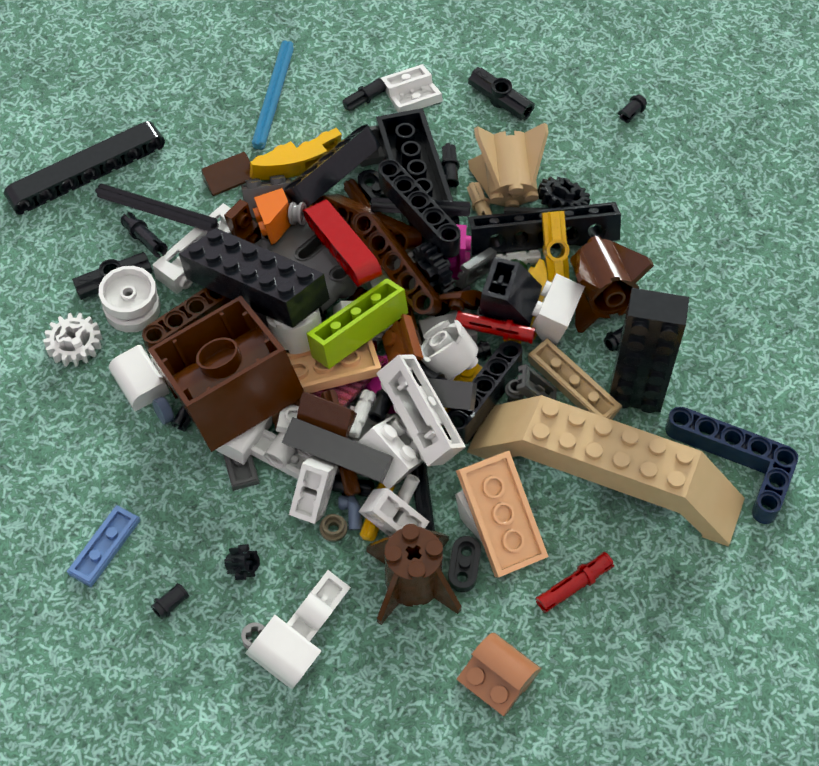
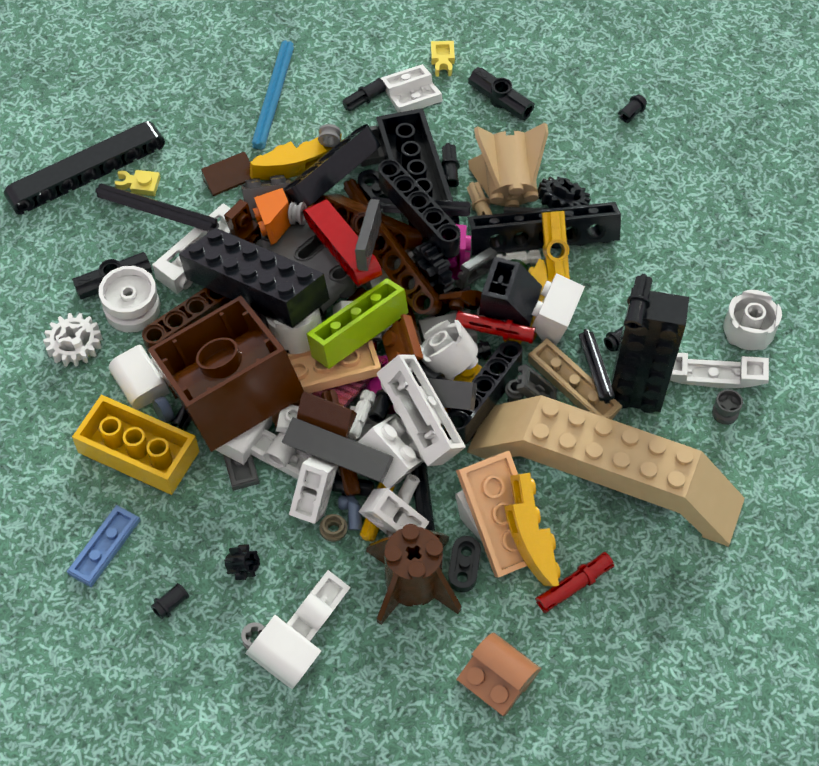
(136, 444): none -> yellow brick
(139, 230): black pin -> none
(140, 183): none -> light yellow plate
(329, 135): none -> light grey bush
(368, 235): none -> dark grey tile
(442, 56): none -> light yellow plate
(533, 544): none -> yellow slope
(596, 366): none -> black axle
(608, 277): reddish brown brick -> none
(638, 302): none -> black axle
(721, 374): none -> white slope
(727, 406): none -> dark grey wheel
(740, 453): dark blue beam -> none
(752, 320): none -> white brick

